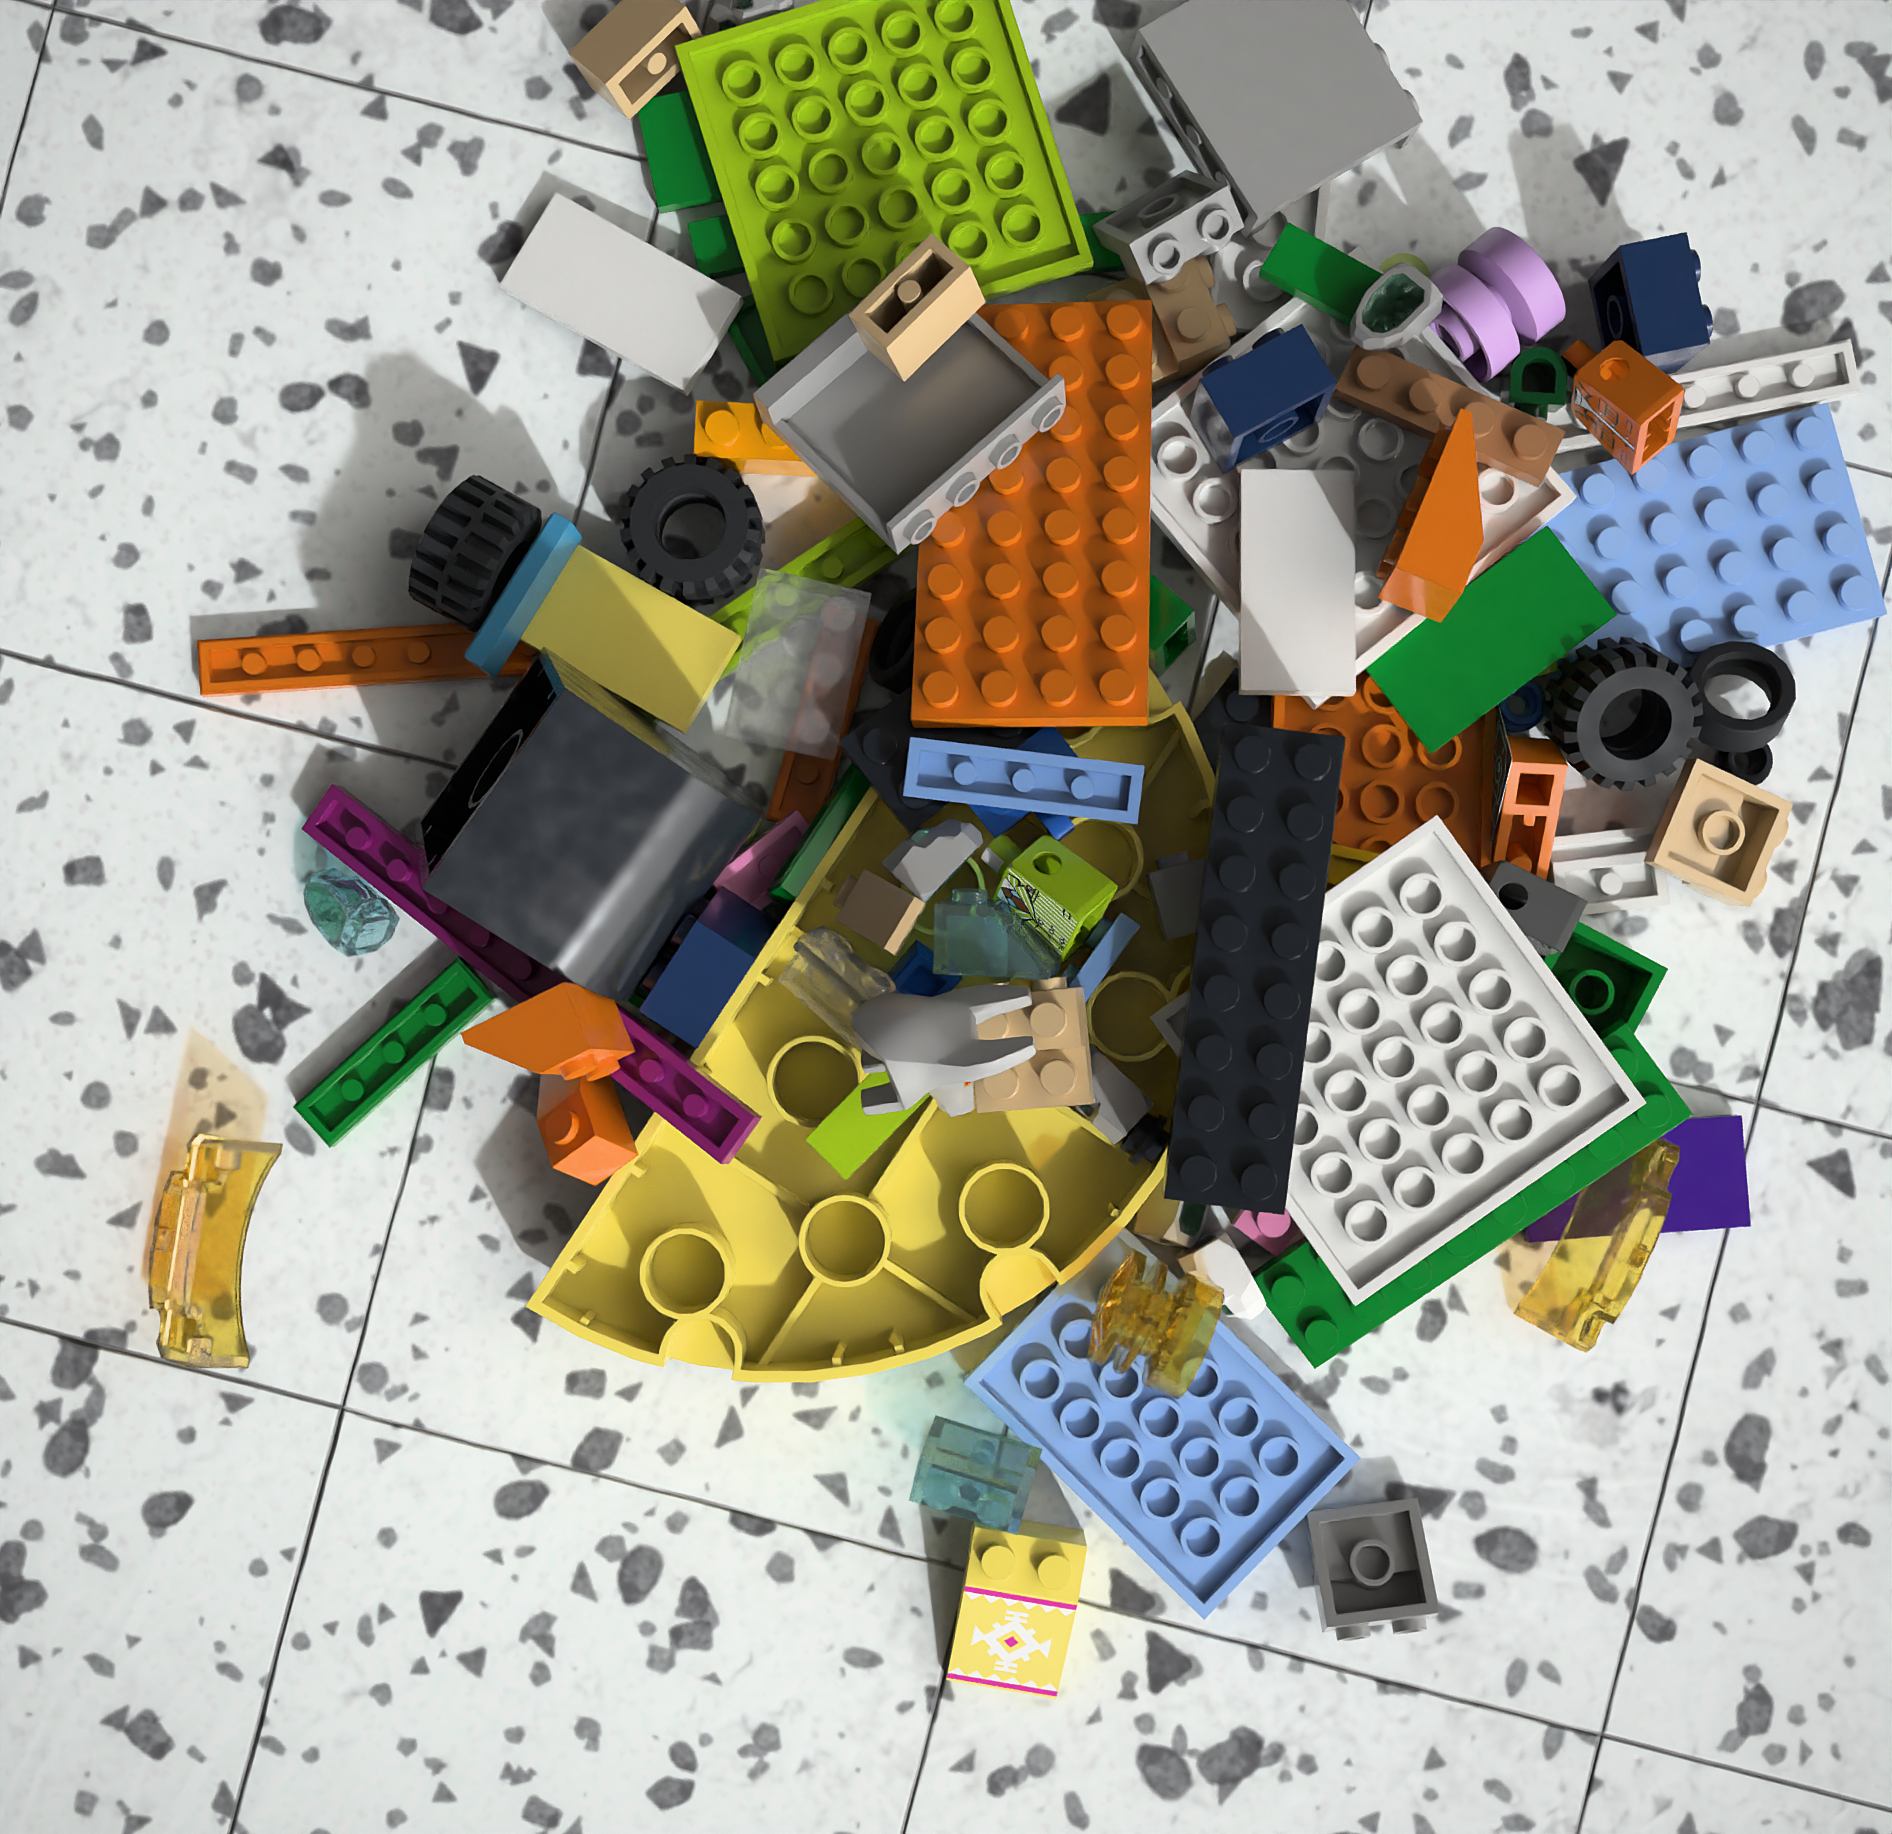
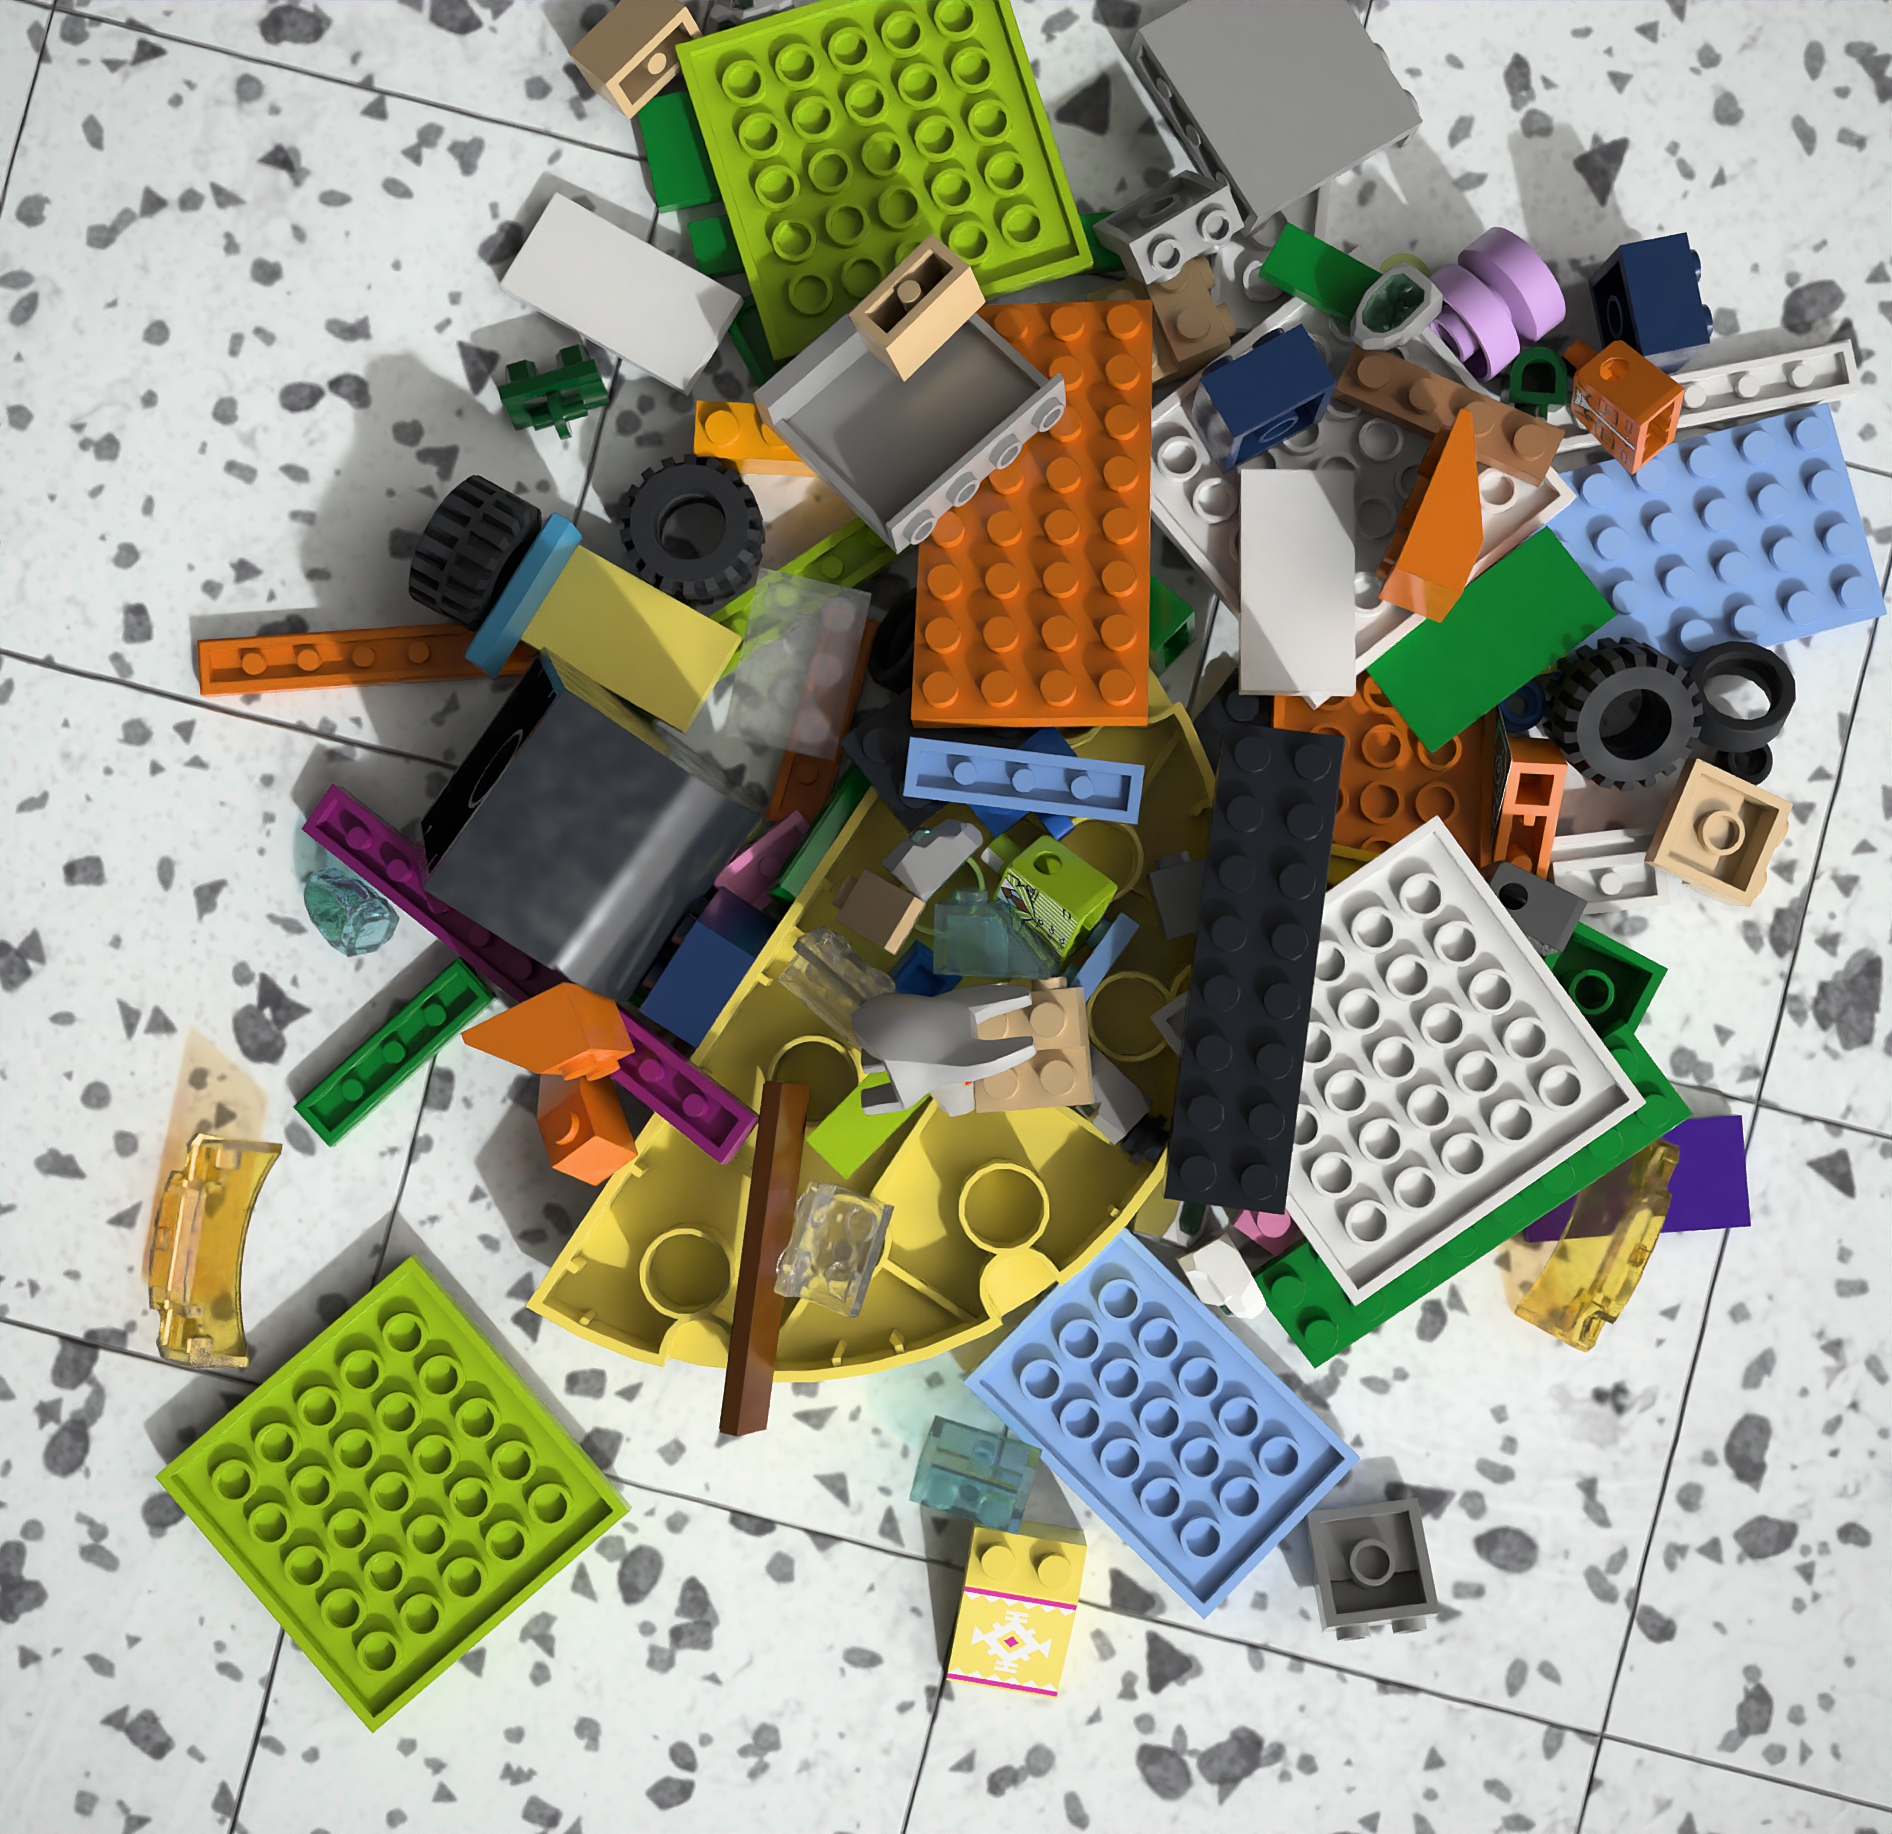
(393, 1492): none -> lime plate
(554, 395): none -> dark green hips
(765, 1237): none -> reddish brown tile
(833, 1247): none -> clear bracket
(1158, 1324): clear yellow wheel -> none

